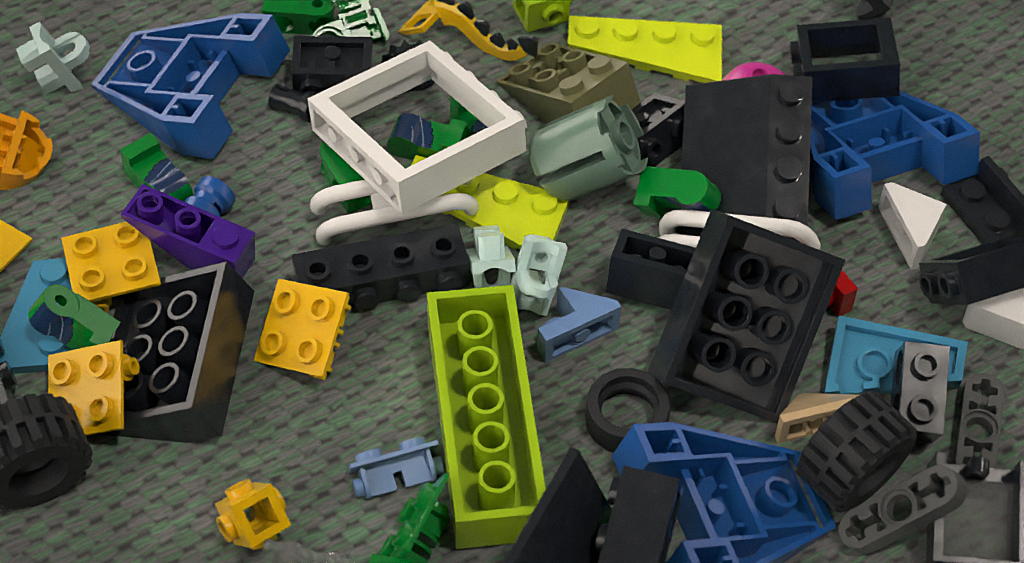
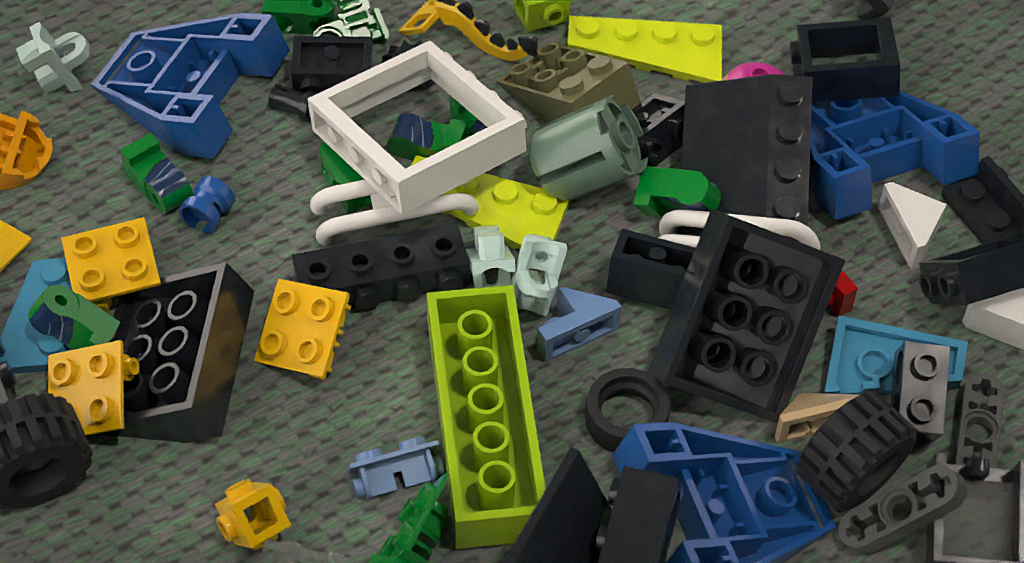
(189, 232): dark purple slope -> none

